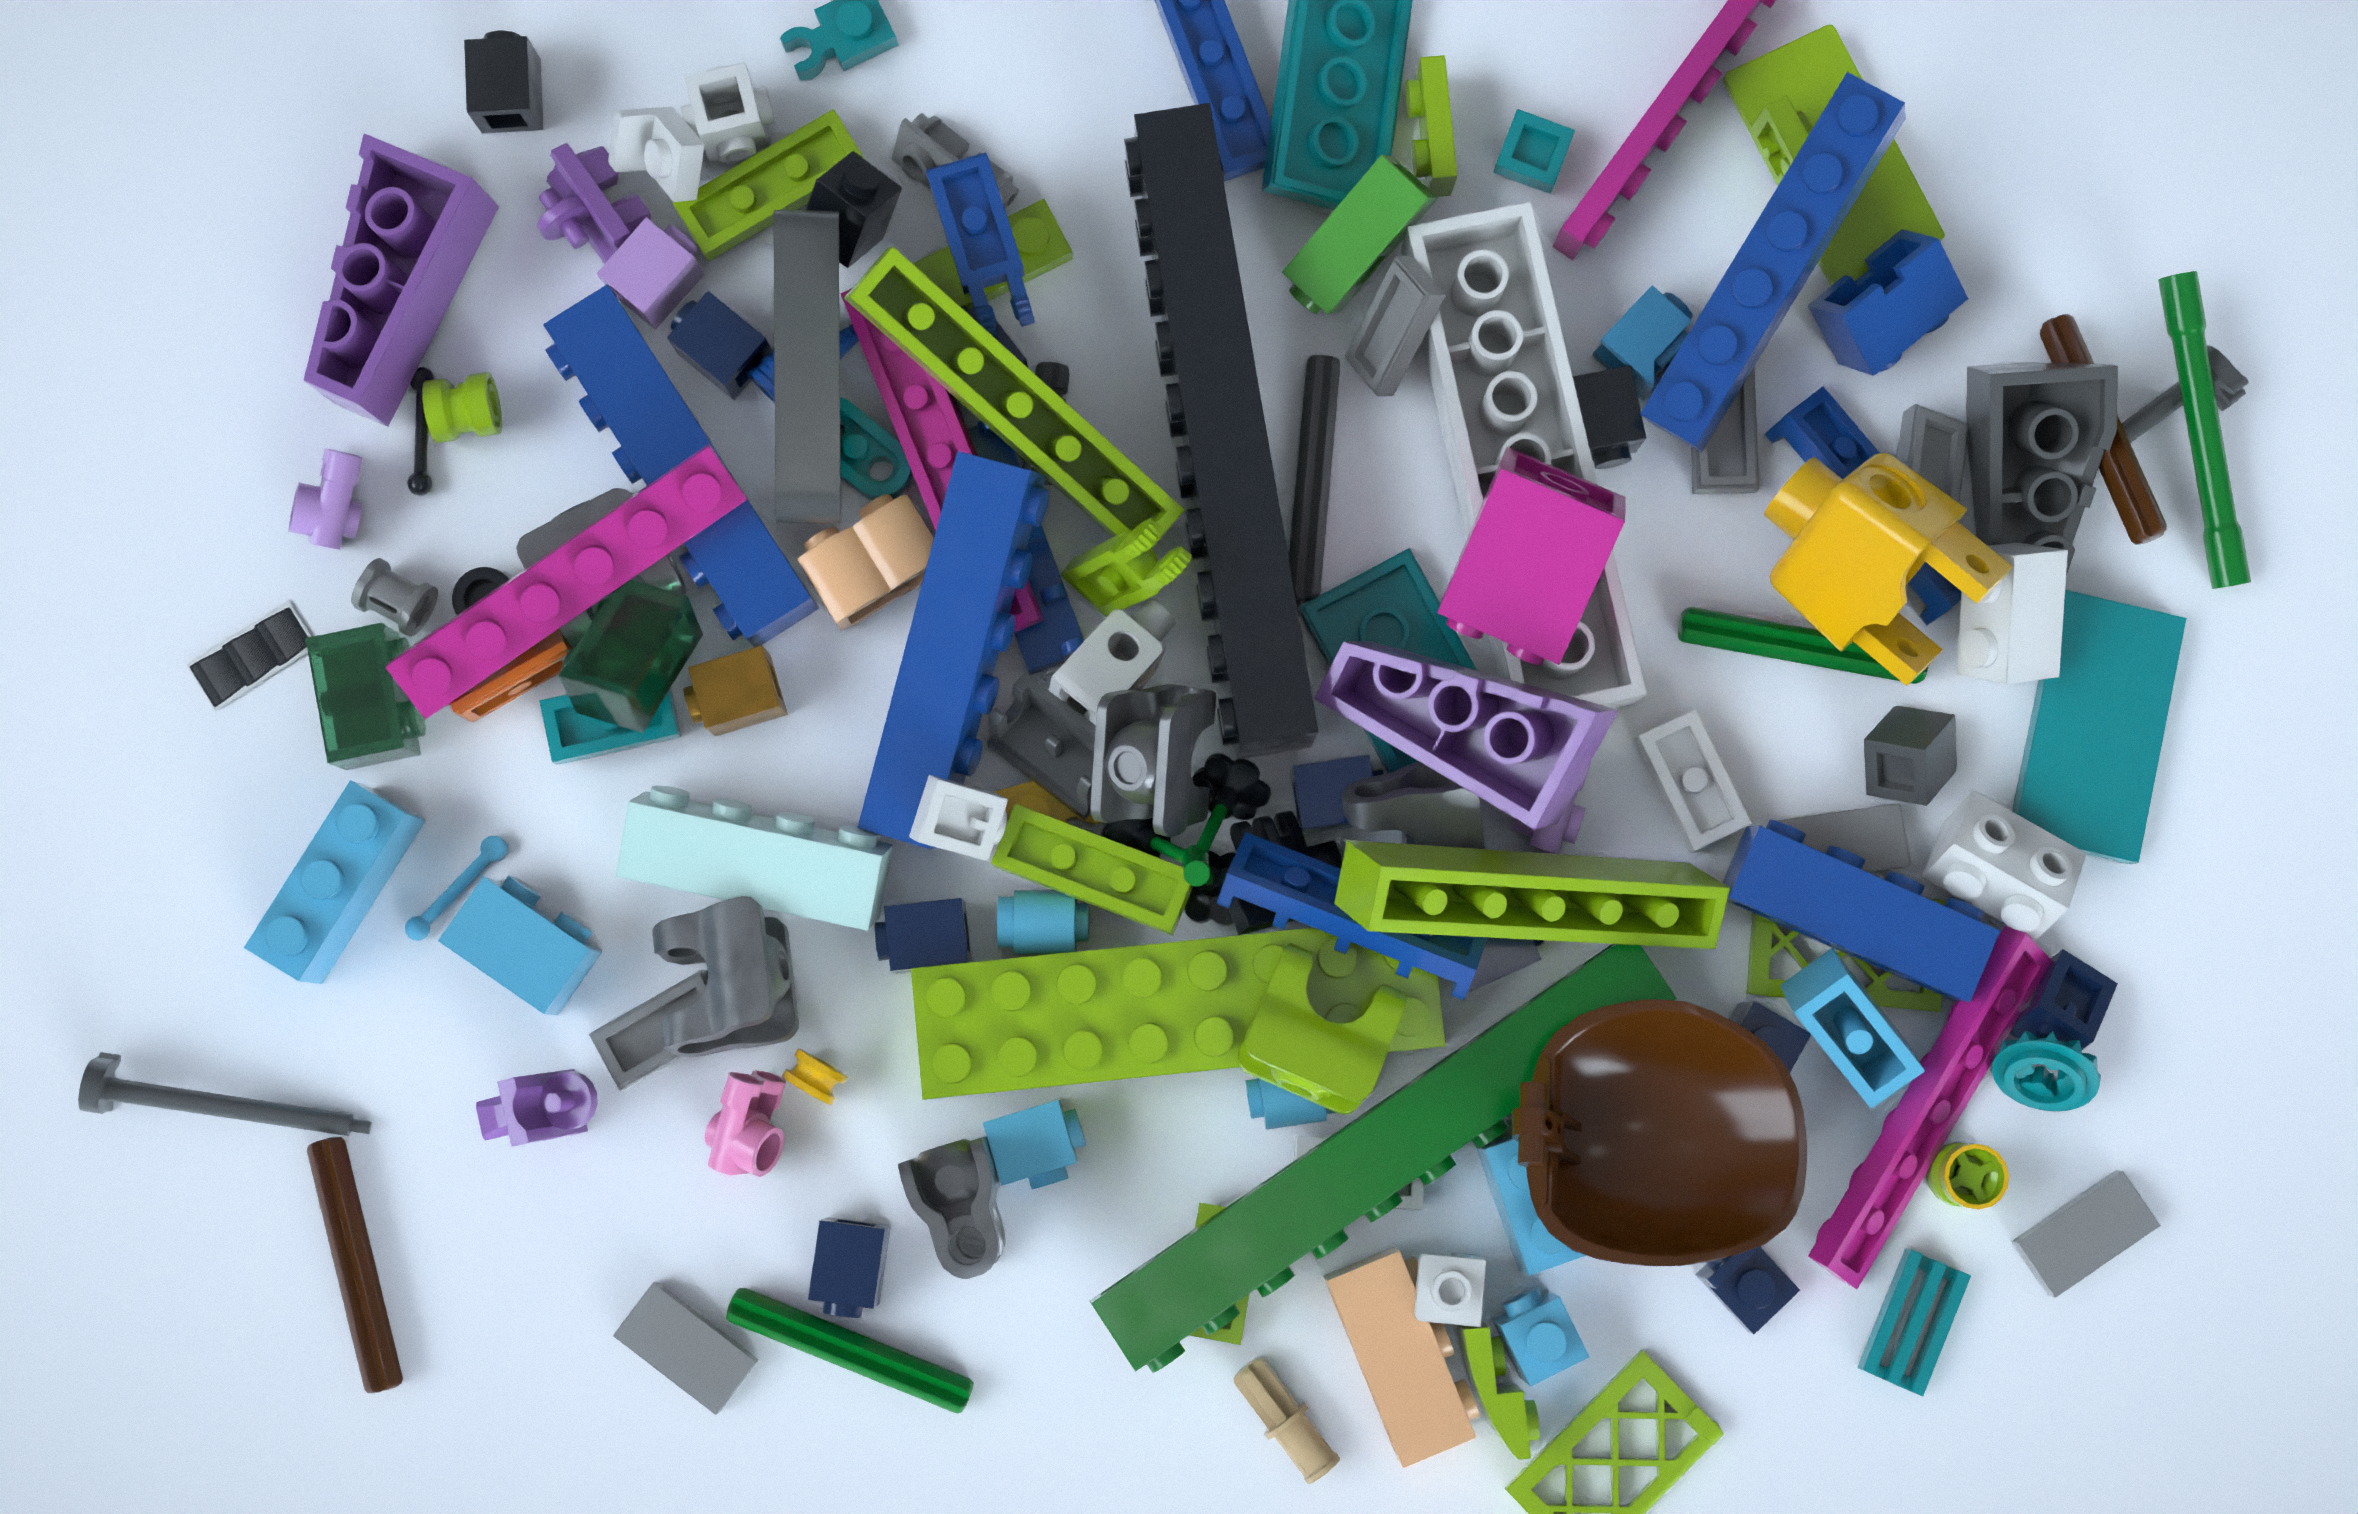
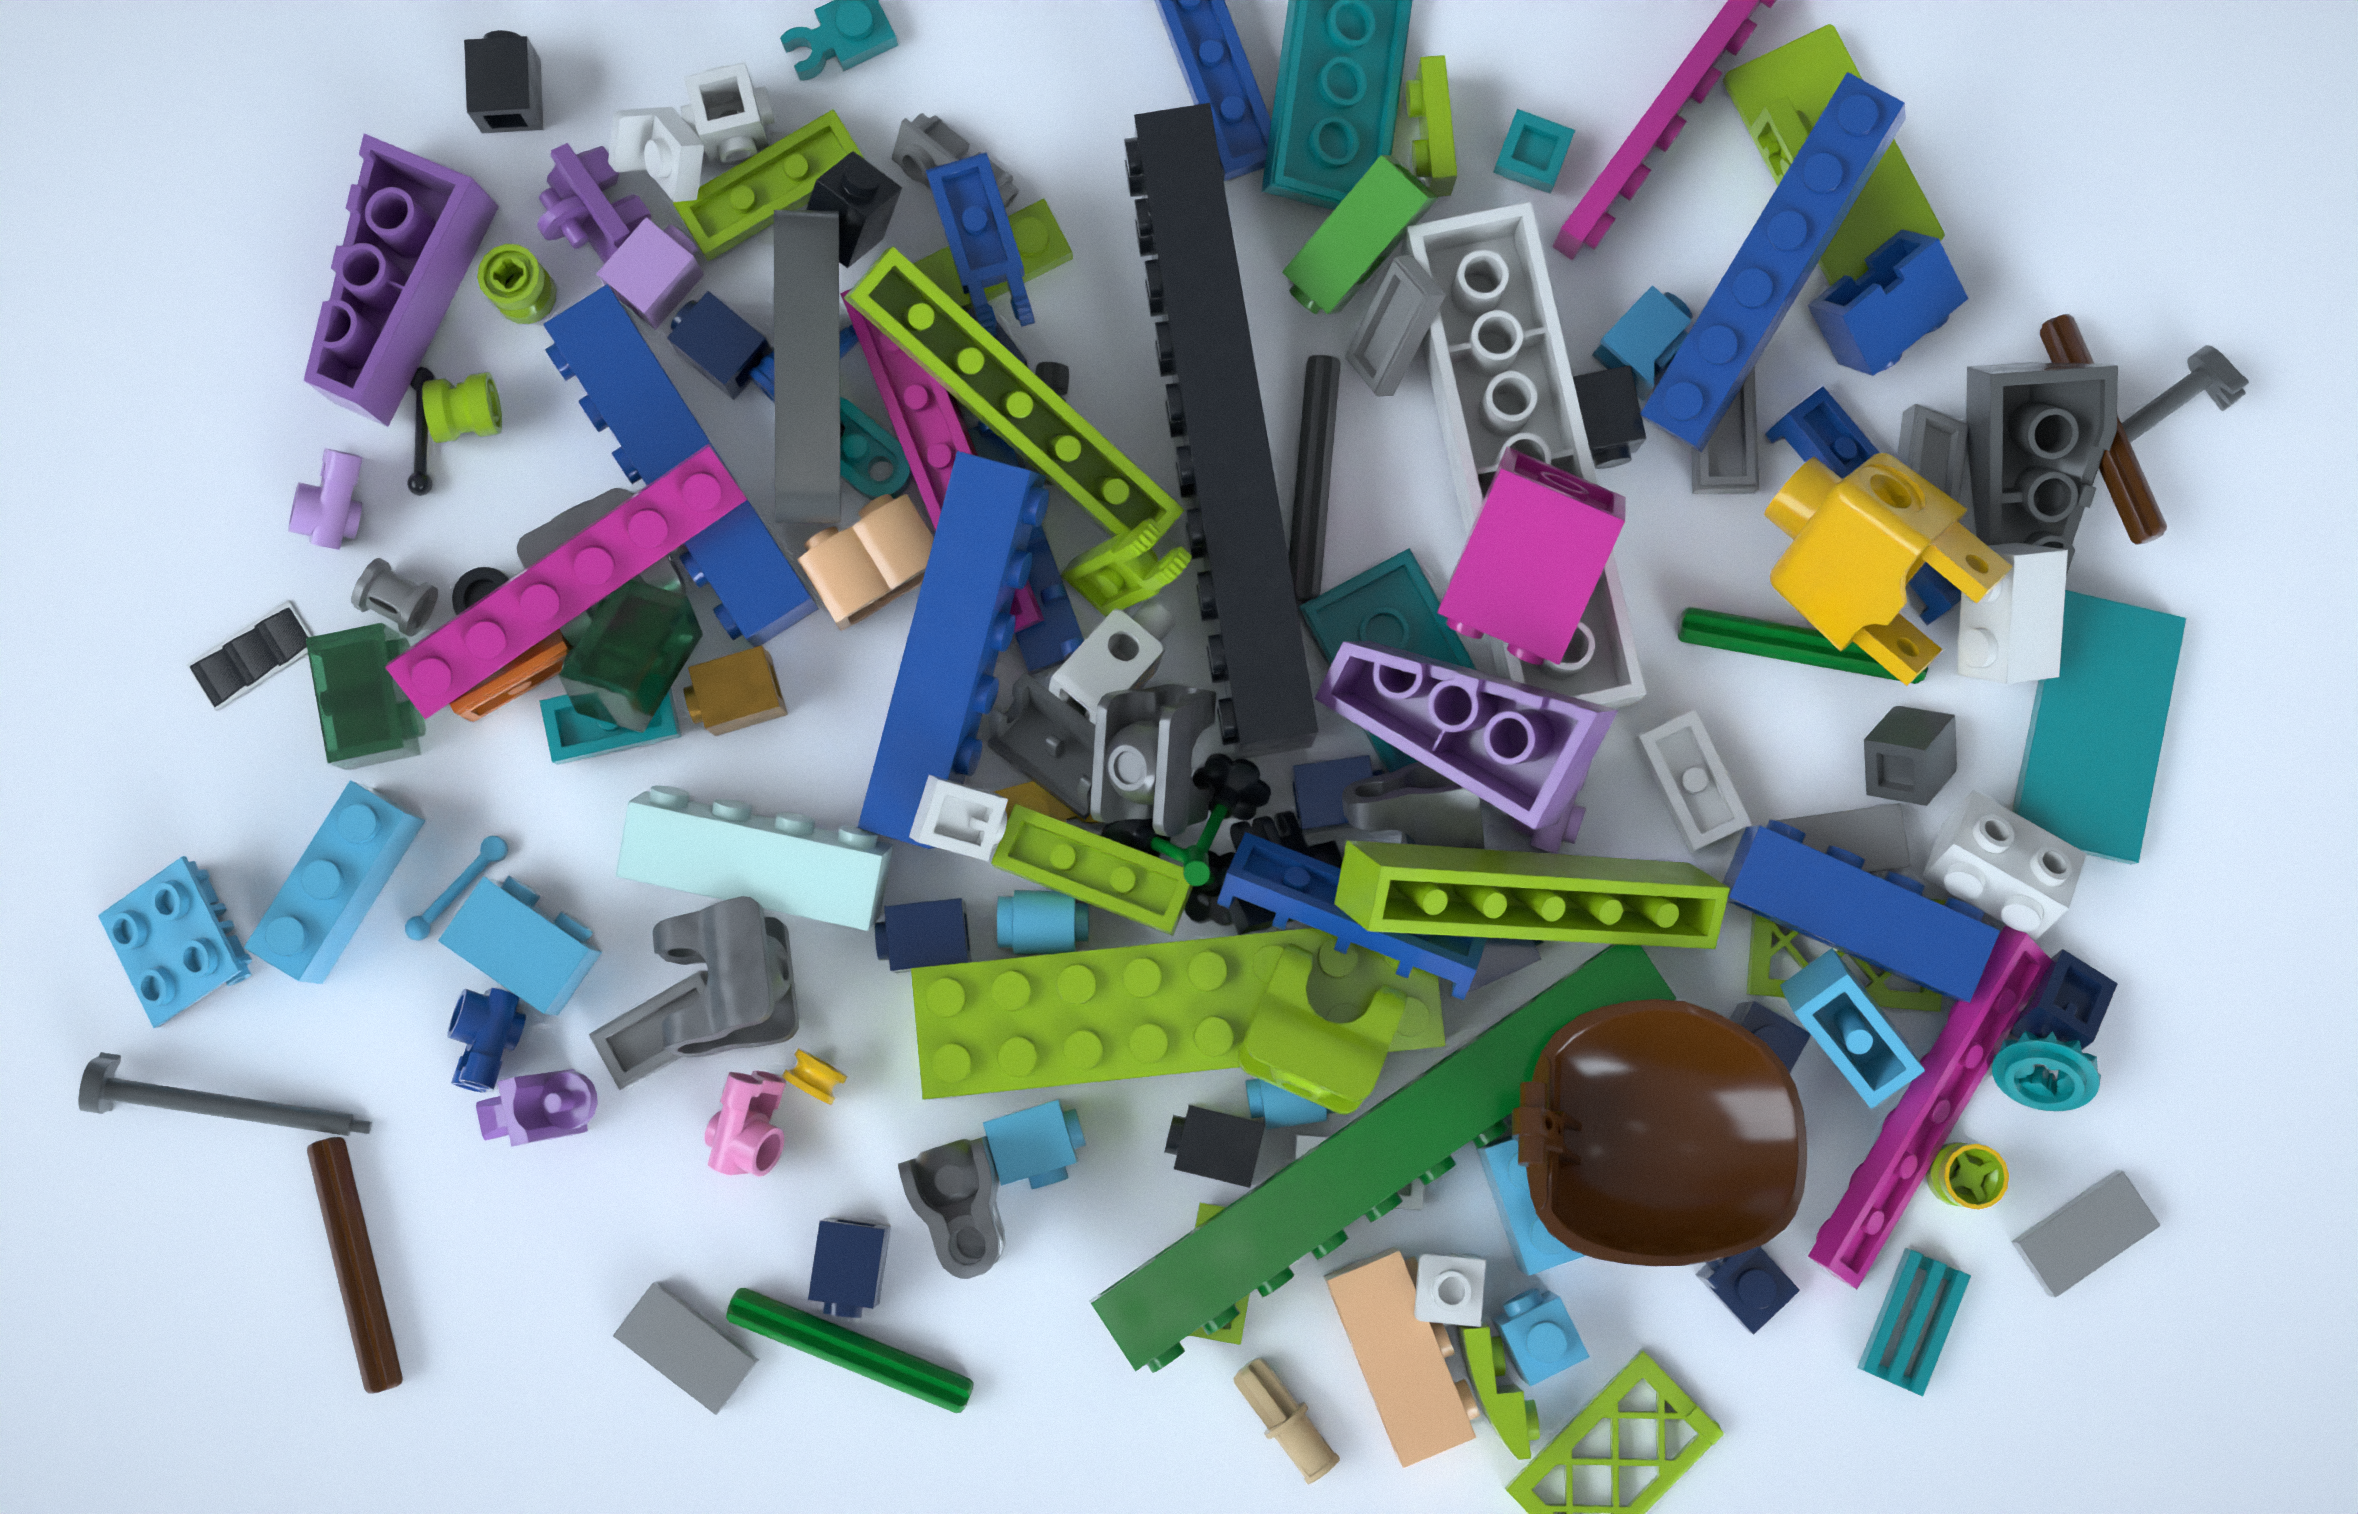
(174, 941): none -> medium azure hinge
(488, 1027): none -> blue plate
(528, 293): none -> lime wheel
(1215, 1145): none -> black brick
(2186, 328): green piece -> none

